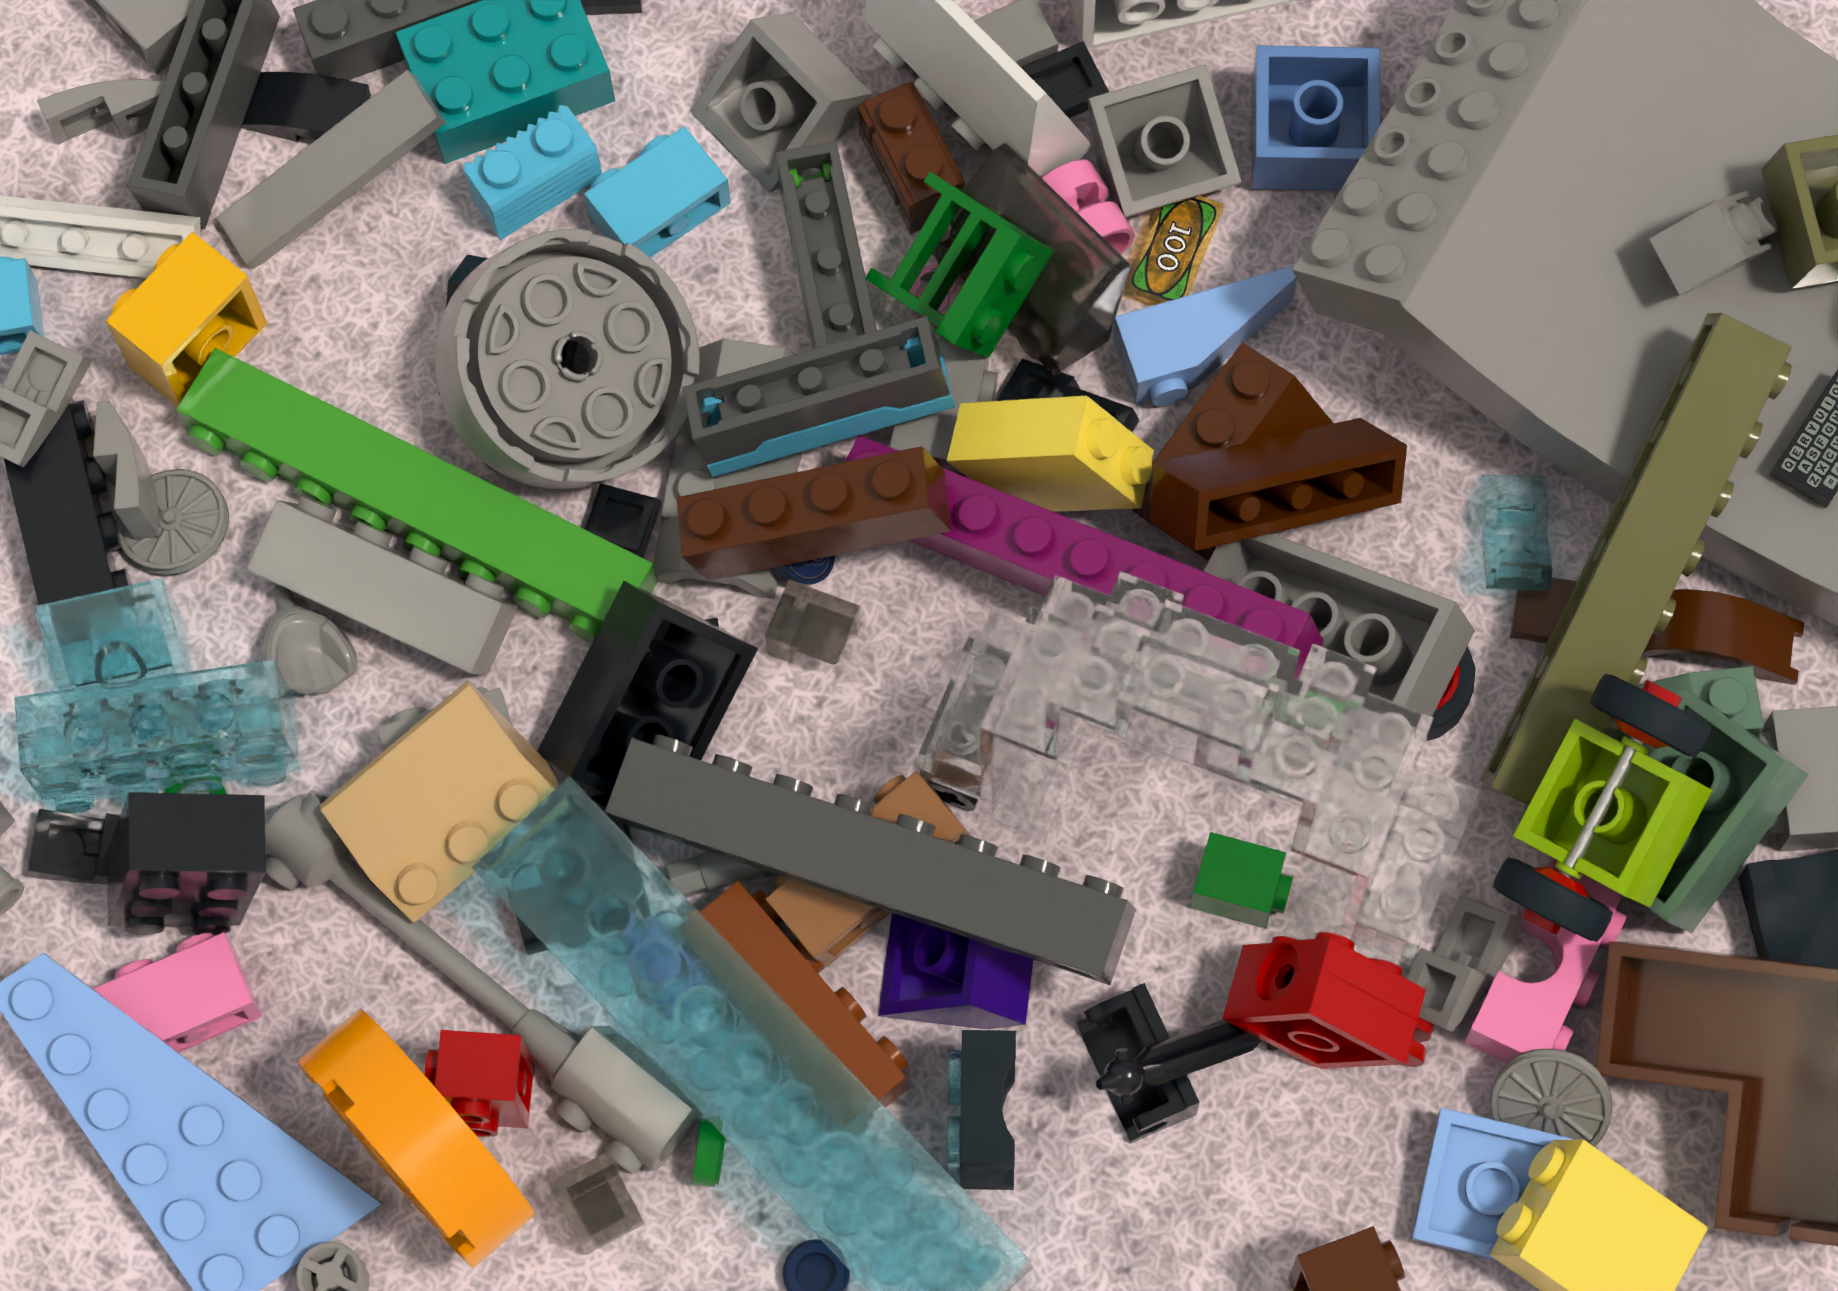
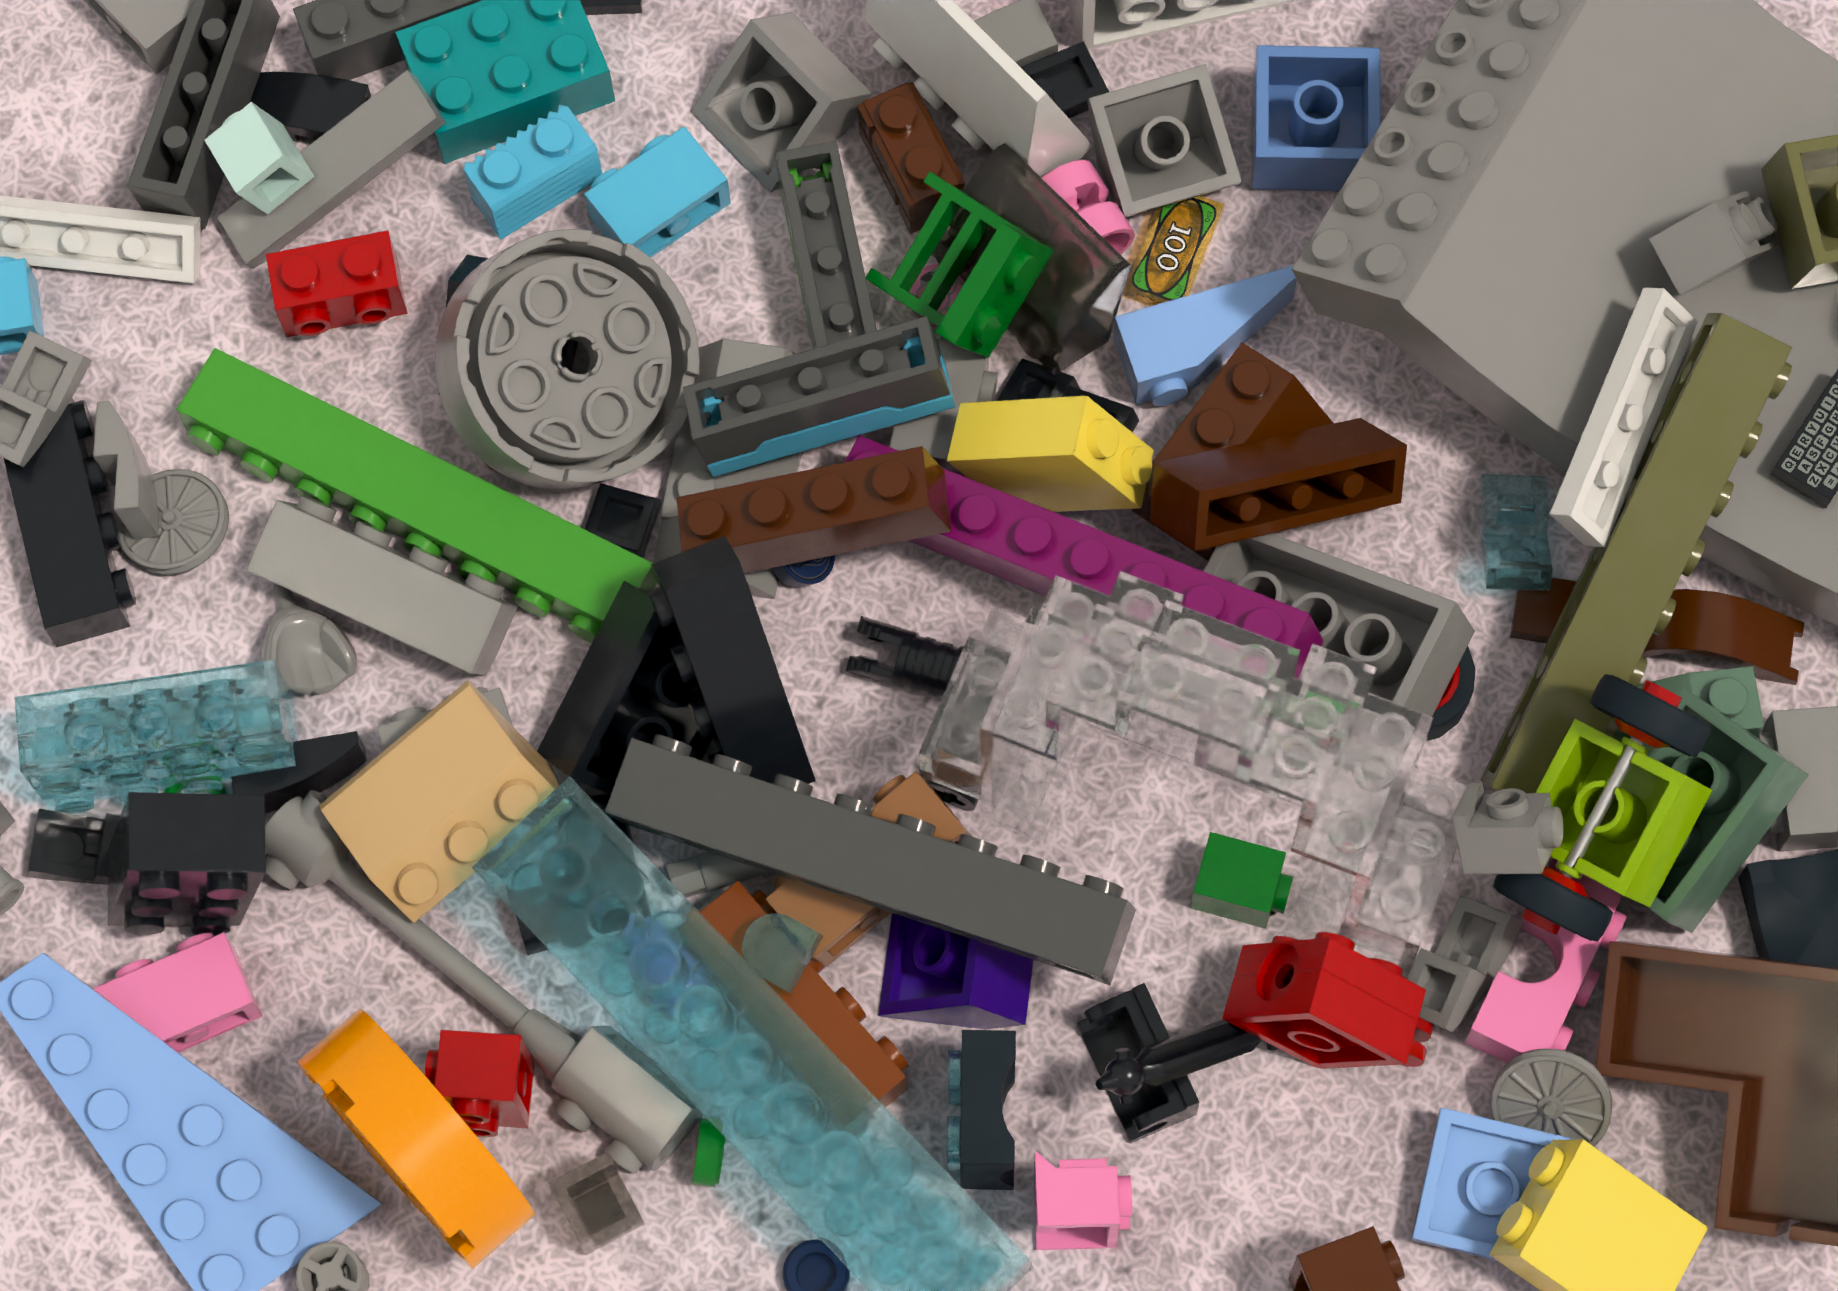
(89, 106): light grey slope -> none
(115, 636): clear light blue slope -> none
(183, 313): yellow brick -> none
(259, 158): none -> light aqua brick
(319, 766): none -> black slope
(336, 284): none -> red brick
(728, 661): none -> black brick
(779, 949): none -> clear light blue tile
(811, 624): clear smoke panel -> none
(920, 663): none -> black hinge
(1080, 1204): none -> bright pink window
(1506, 830): none -> light grey brick
(1623, 417): none -> white plate

